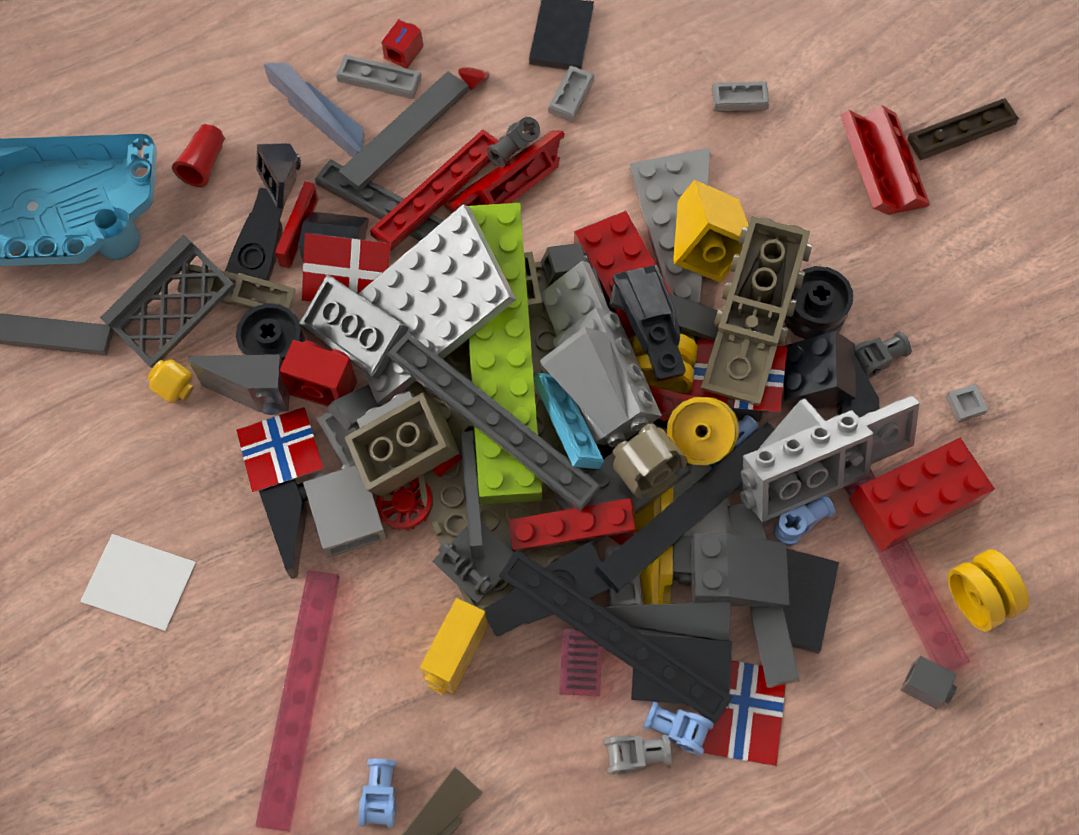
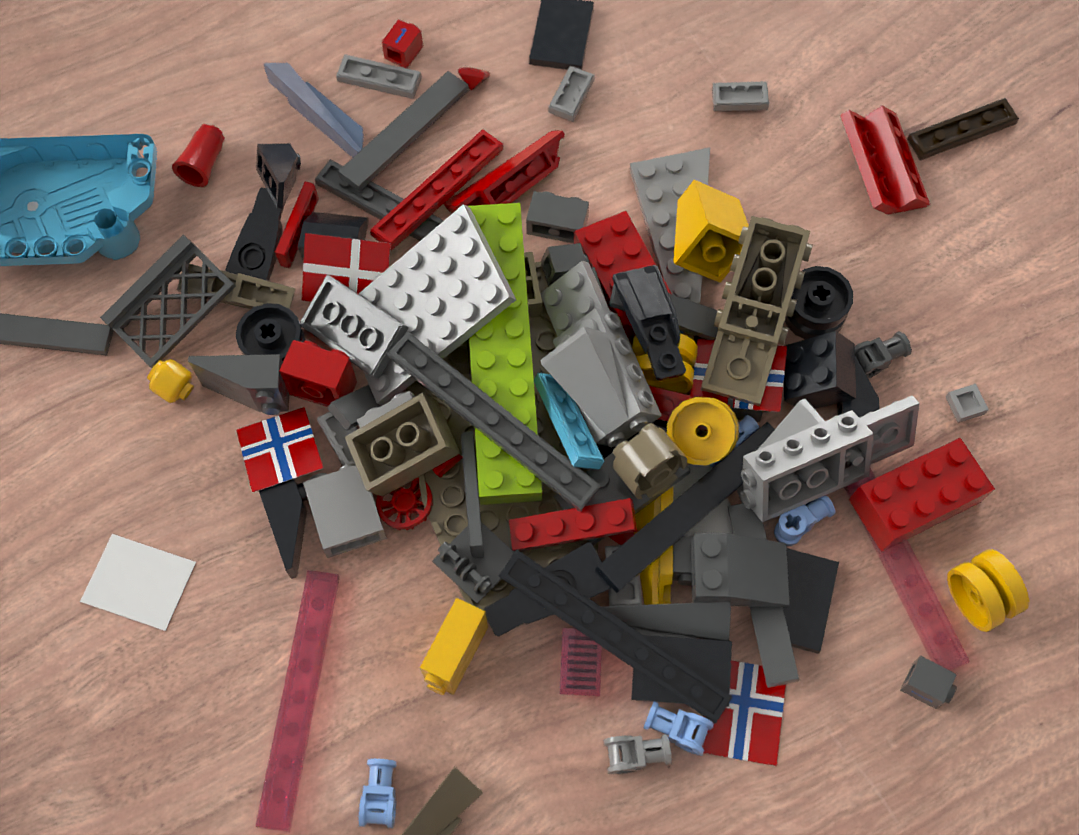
(513, 140): dark grey connector -> none
(556, 216): none -> dark grey brick

